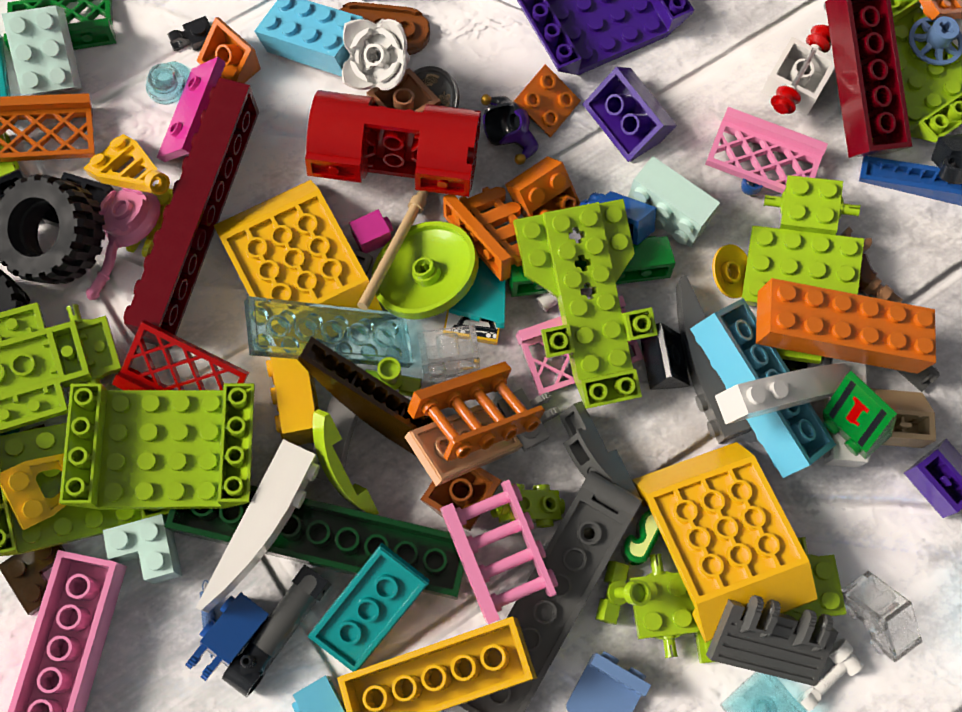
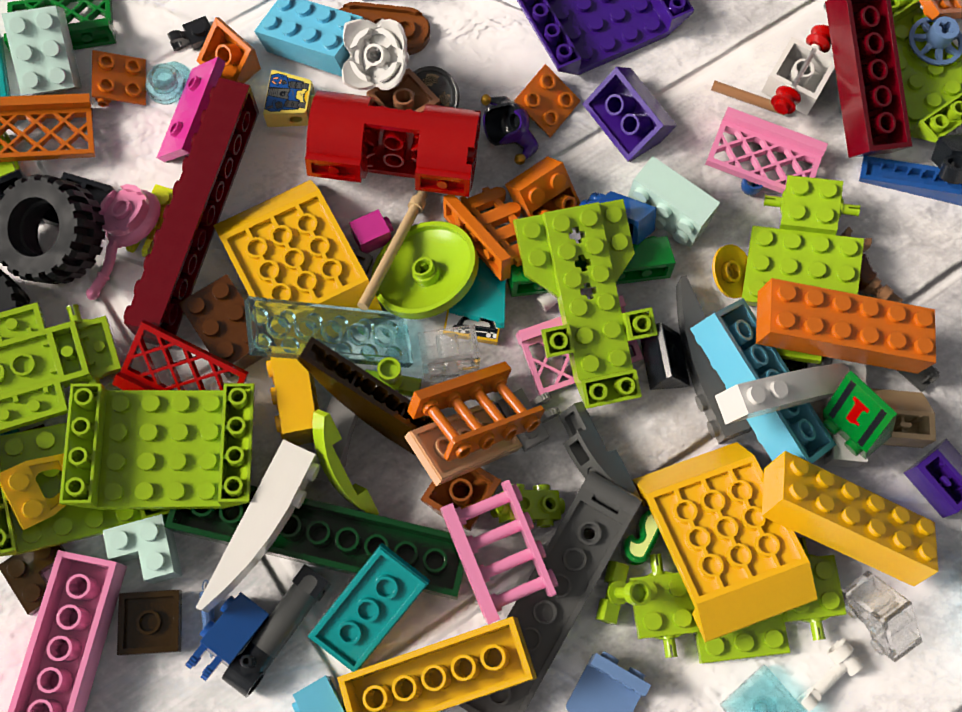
(118, 78): none -> orange hinge
(122, 149): yellow plate -> none
(149, 622): none -> dark brown plate
(220, 322): none -> reddish brown brick
(288, 100): none -> torso
(743, 96): none -> medium nougat bar
(772, 641): dark grey hinge -> none
(849, 519): none -> yellow brick

